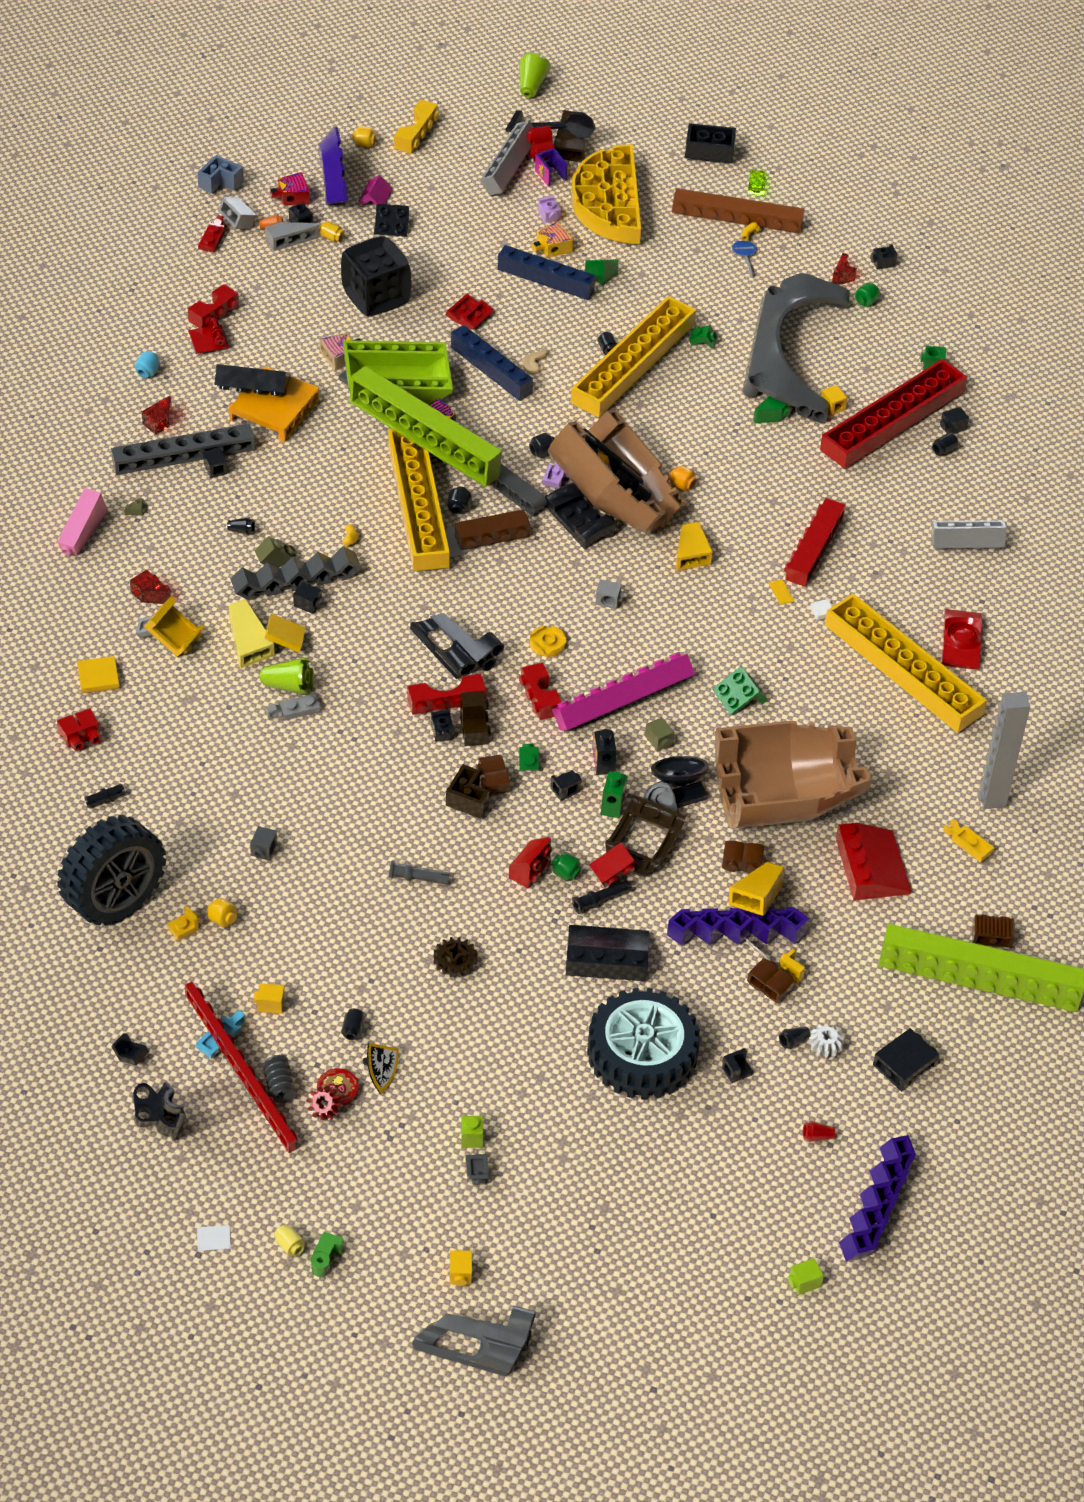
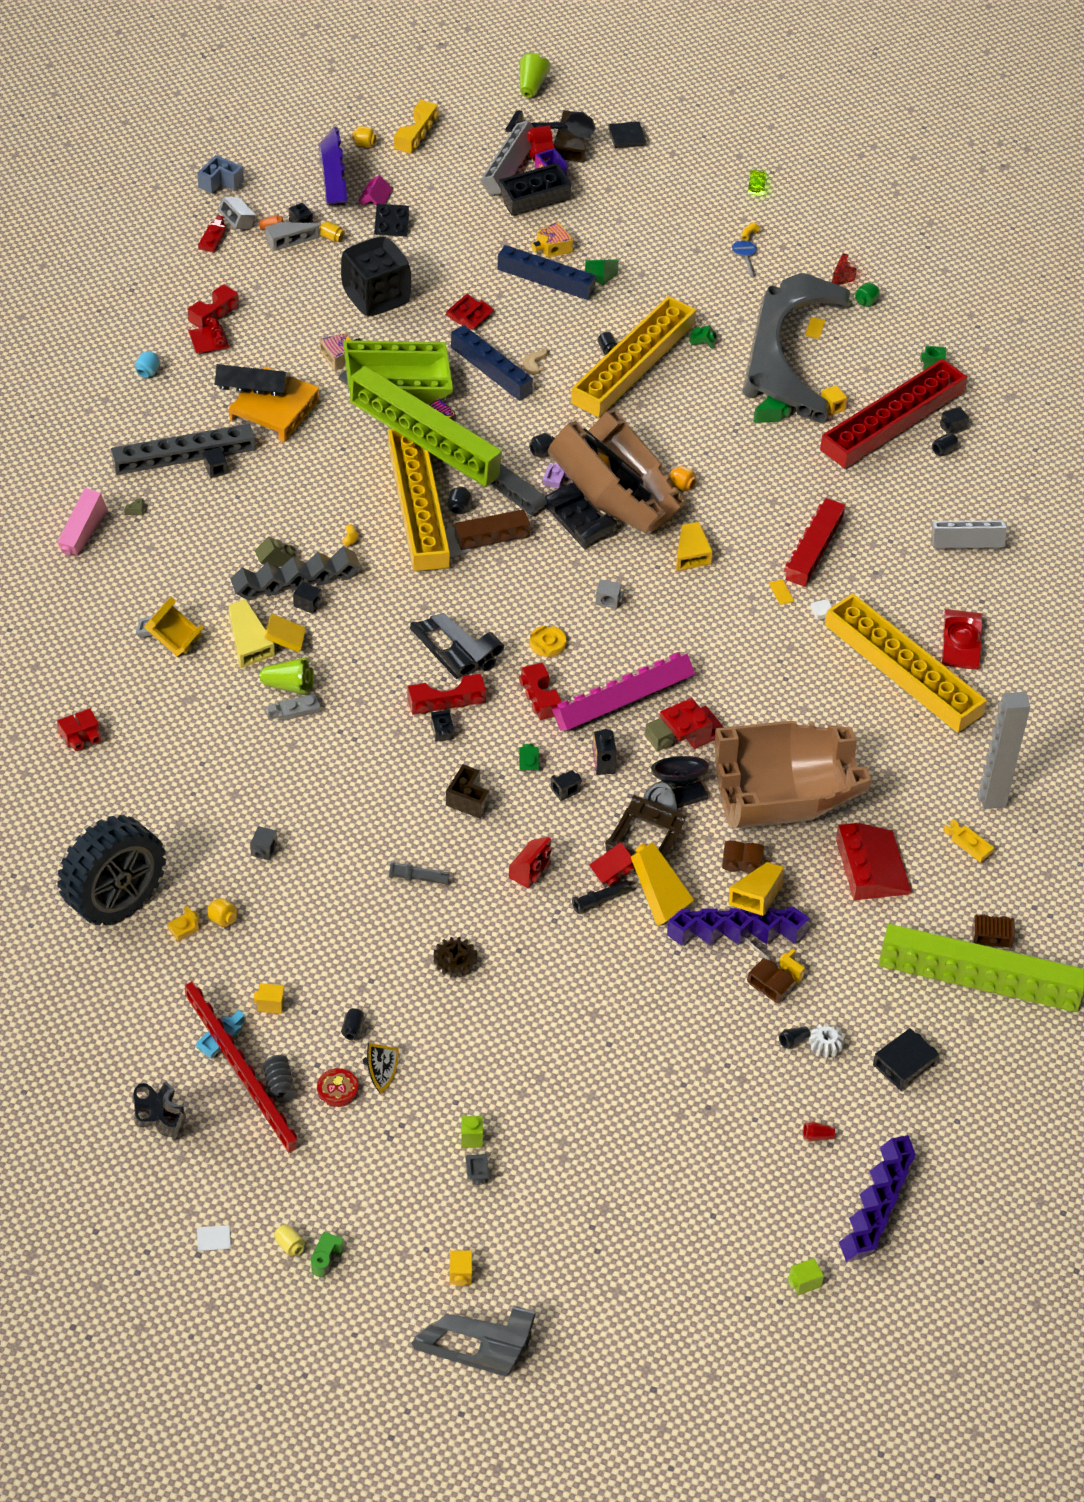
(98, 674): yellow tile -> none
(104, 795): black pin -> none
(129, 1051): black bracket -> none
(149, 588): clear red slope -> none
(158, 416): clear red slope -> none
(242, 525): black cone -> none
(292, 190): red torso -> none
(324, 1111): red gear -> none
(474, 718): dark brown brick -> none
(493, 774): reddish brown brick -> none
(535, 188): none -> black slope
(549, 209): lavender brick -> none
(566, 866): green head -> none
(607, 194): yellow brick -> none
(607, 953): black slope -> none
(614, 786): green torso -> none
(627, 134): none -> black tile
(643, 1026): wheel -> none
(660, 883): none -> yellow slope
(691, 722): none -> red bracket
(710, 143): black brick -> none
(736, 1066): black panel -> none
(738, 210): dark orange brick -> none
(738, 690): bracket -> none
(815, 327): none -> yellow sticker
(884, 257): black brick -> none

